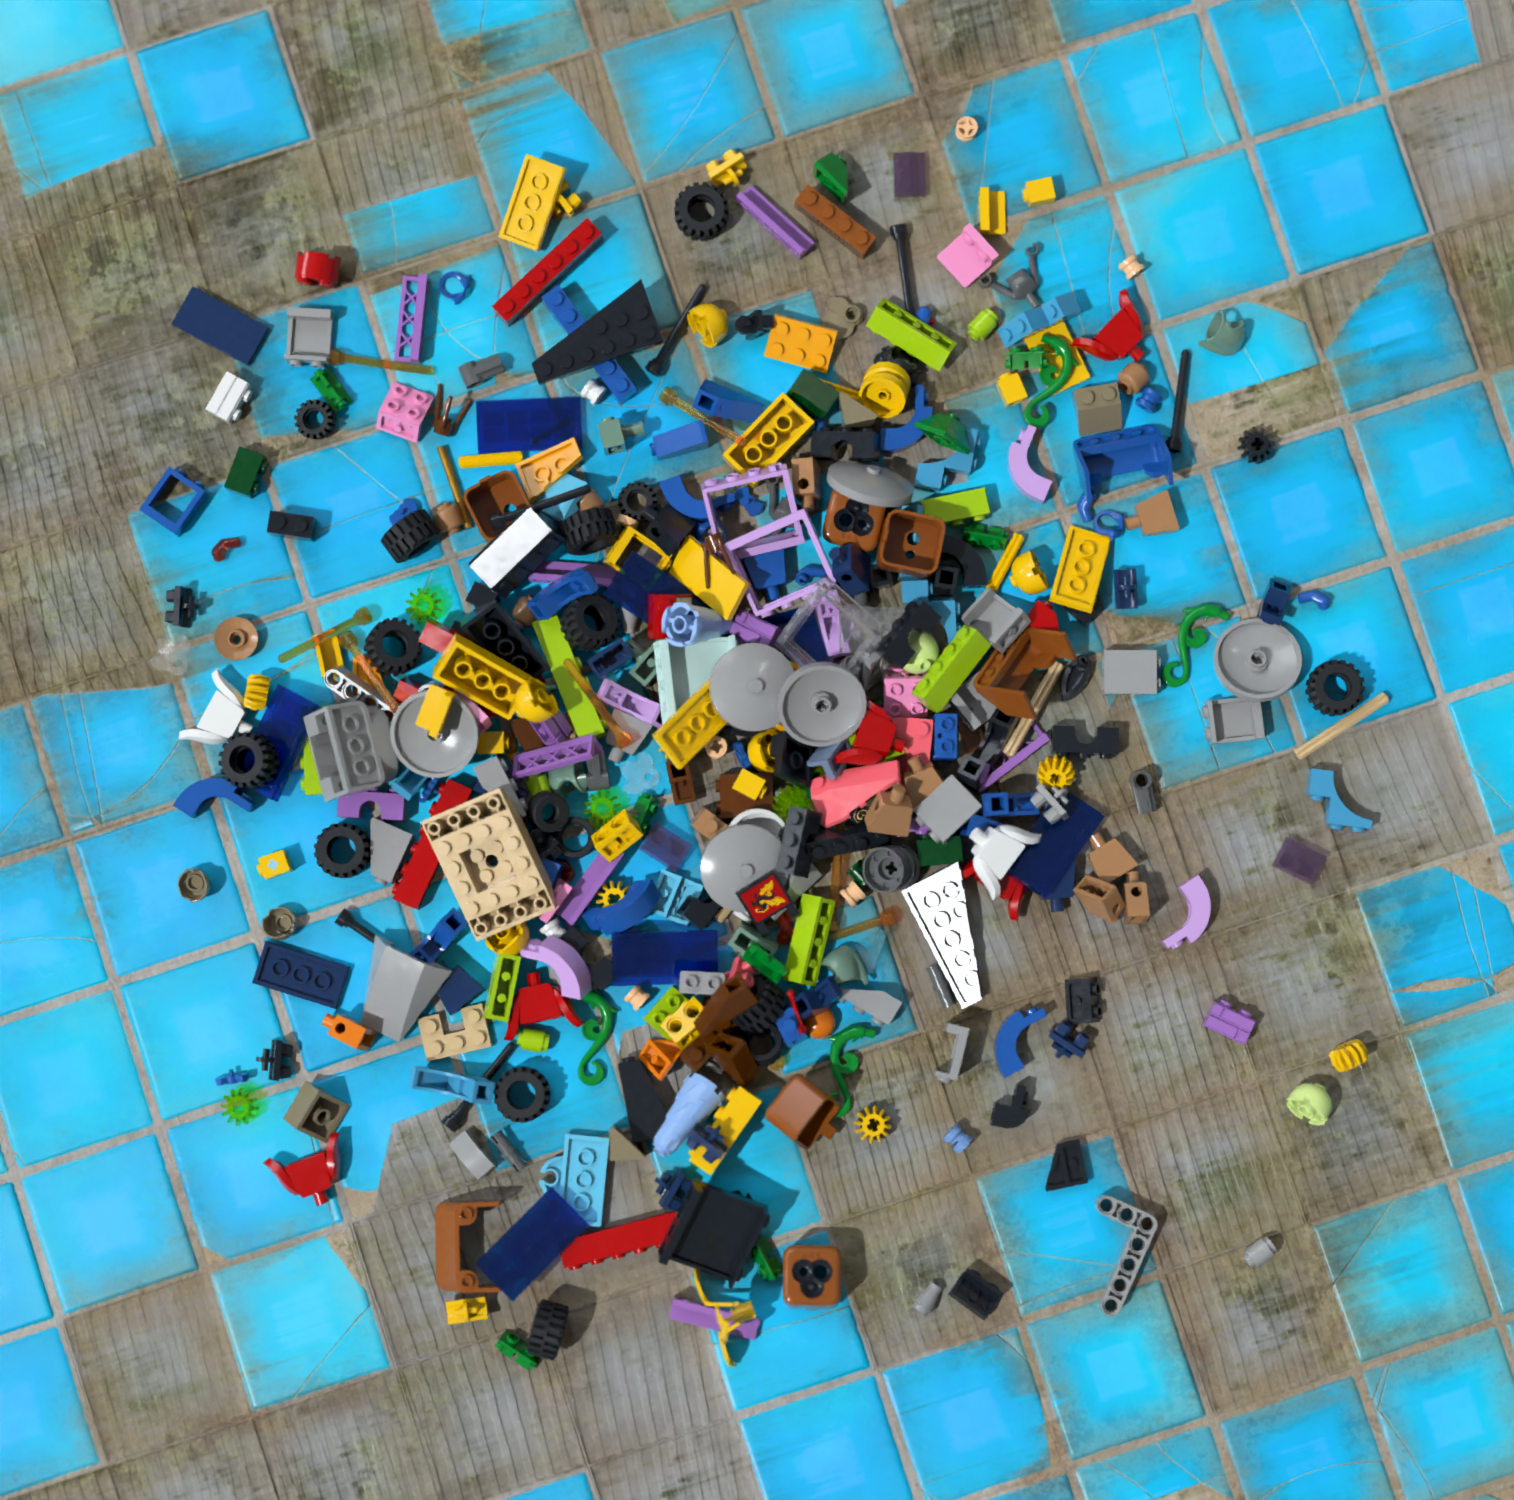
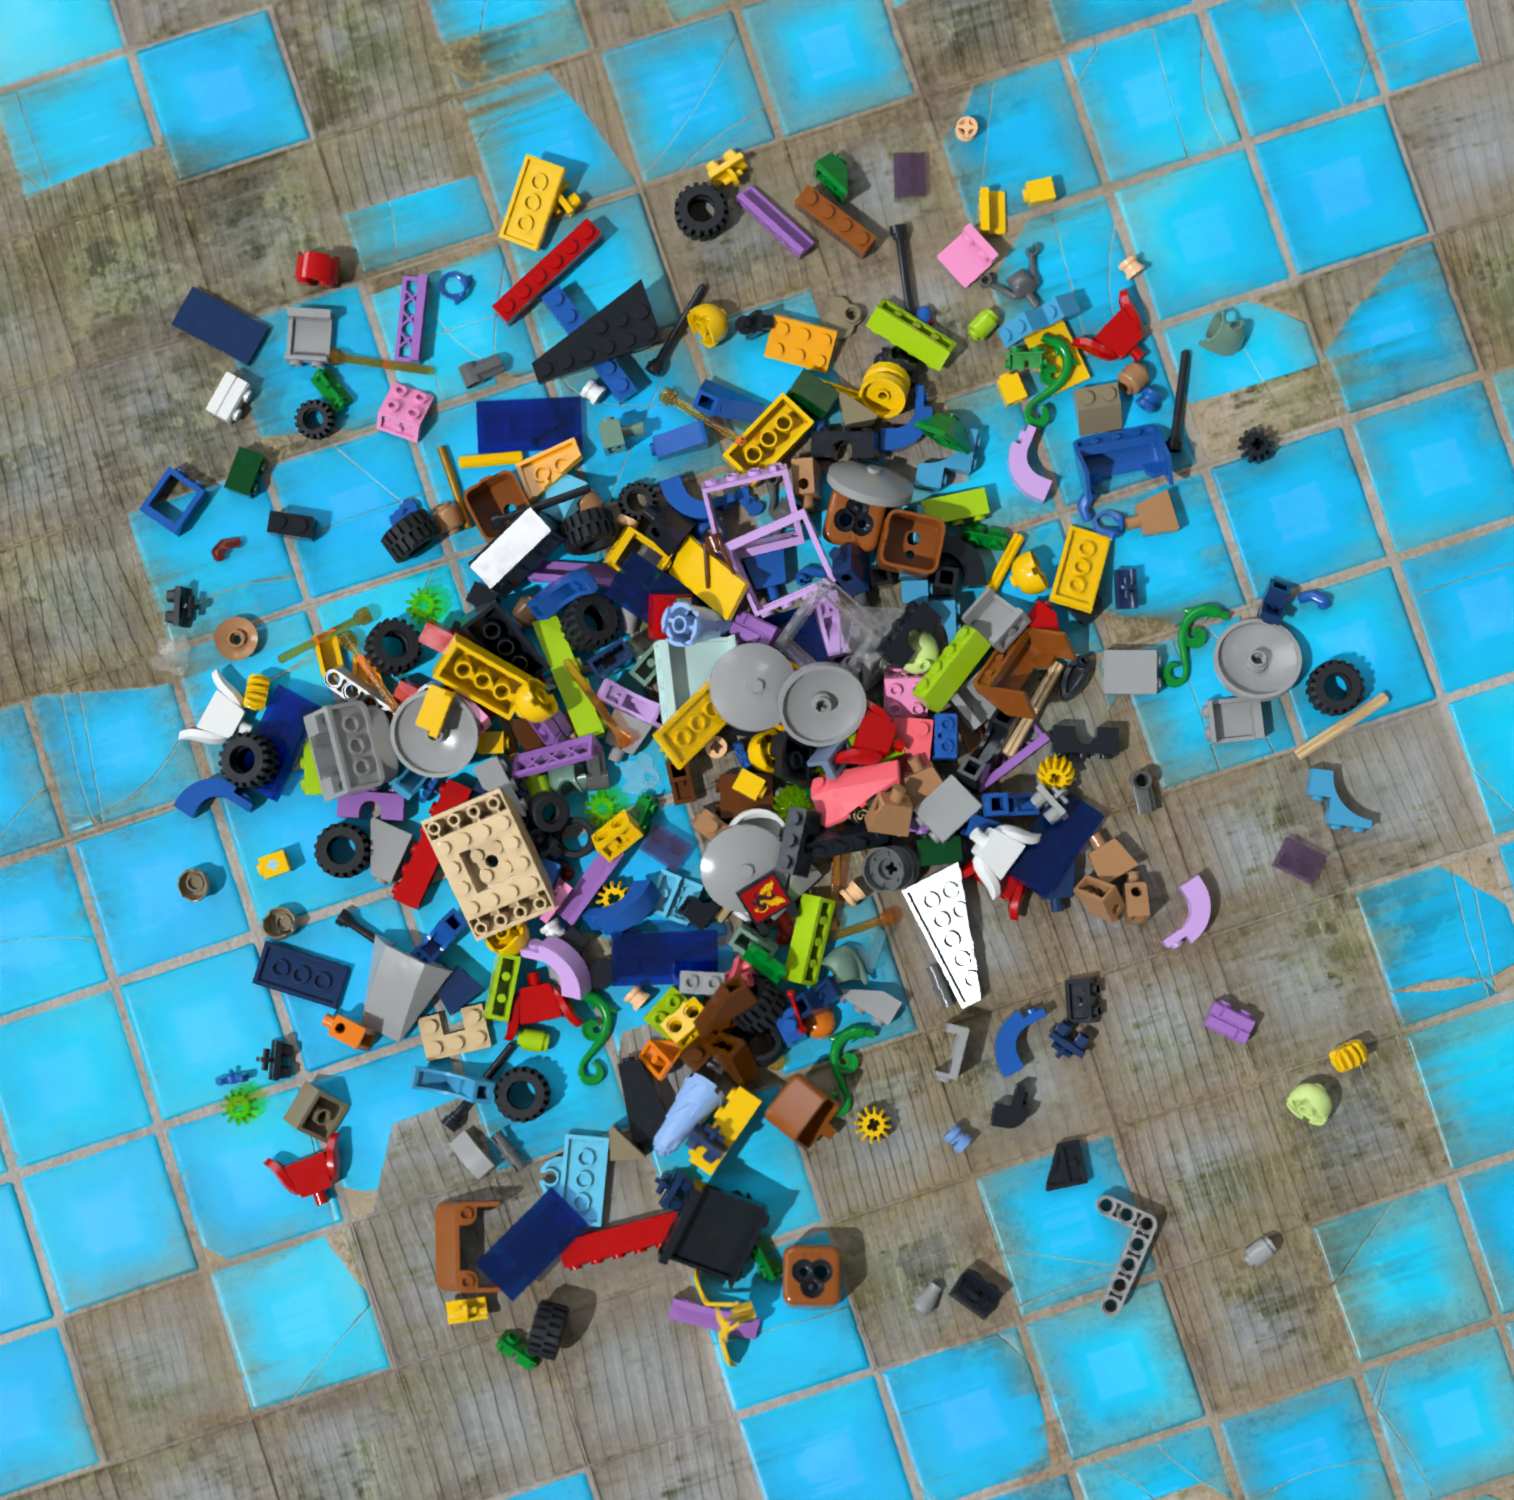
(443, 425): reddish brown plant -> none
(857, 873): dark green bush -> none

